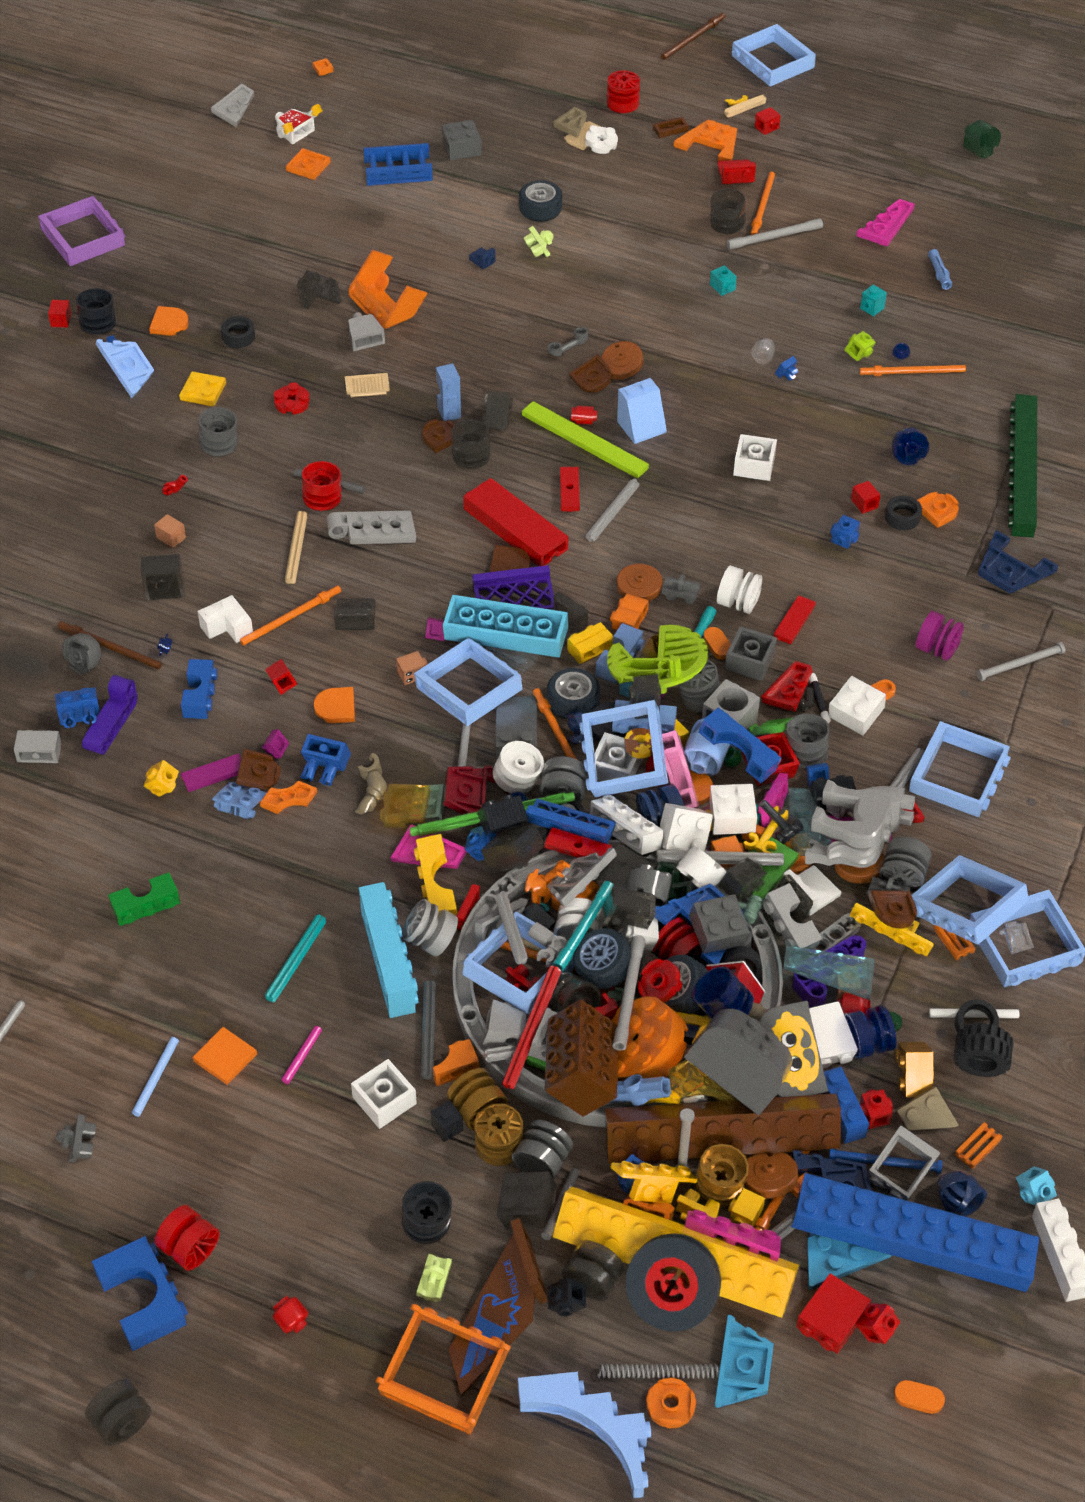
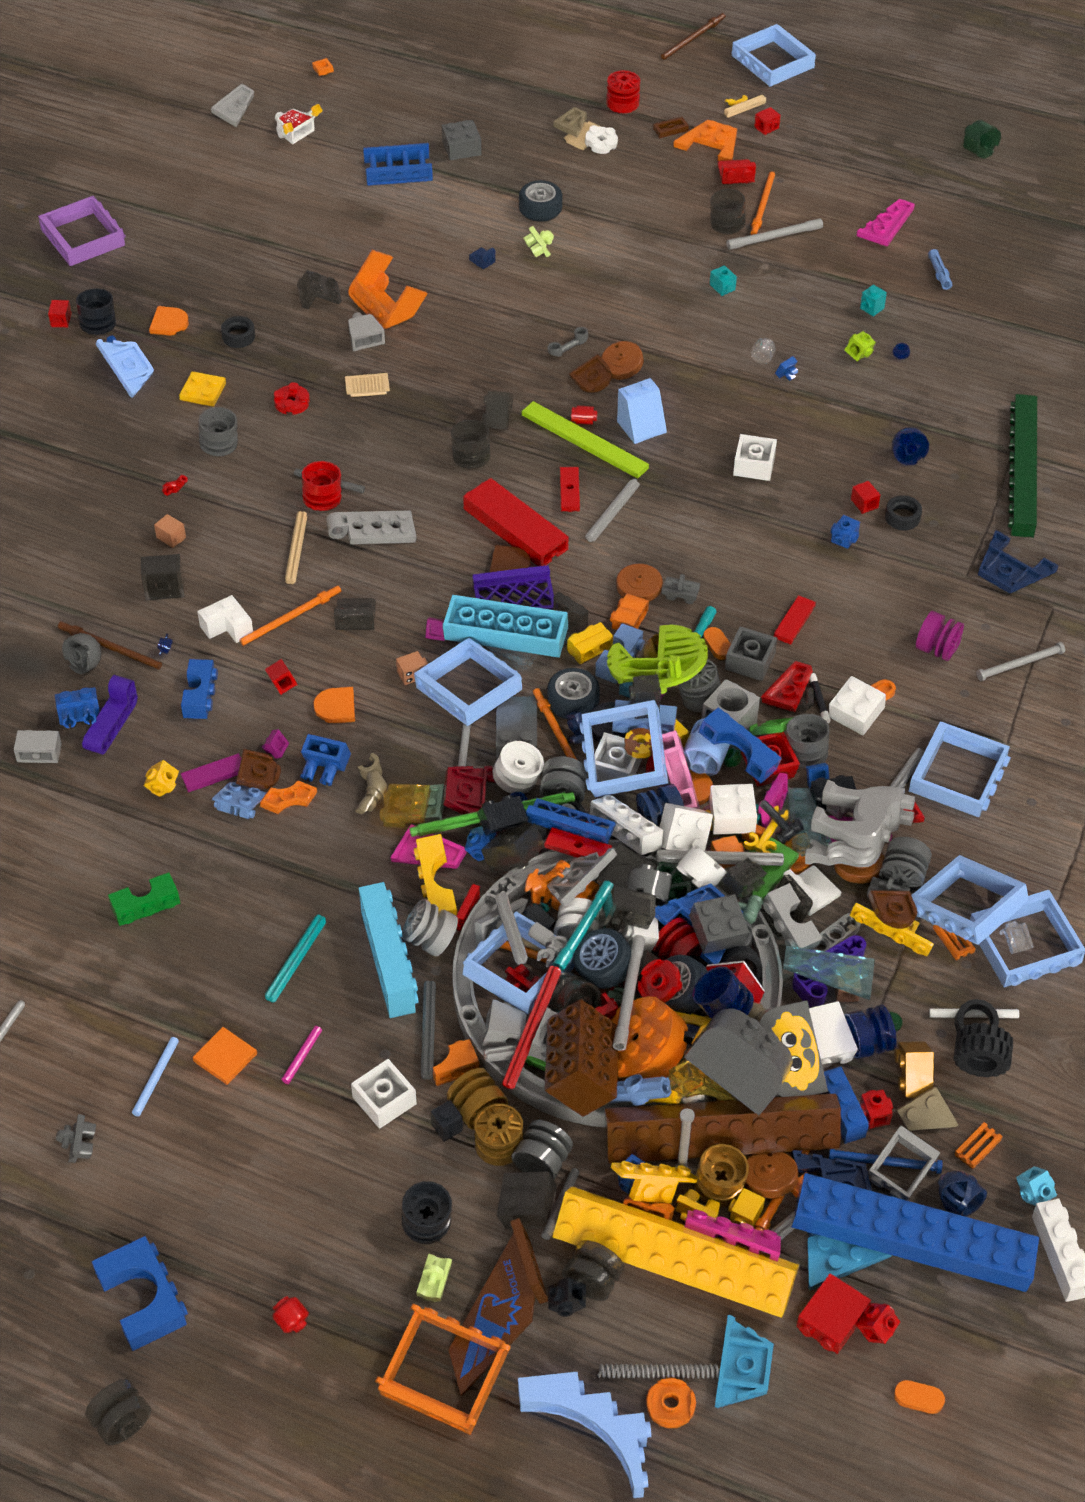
(187, 1237): red wheel -> none
(308, 164): orange tile -> none
(437, 434): reddish brown tile -> none
(450, 399): medium blue arch -> none
(698, 1296): black wheel -> none
(744, 591): white wheel -> none
(851, 1002): red head -> none
(879, 370): orange bar -> none
(939, 508): orange tile -> none

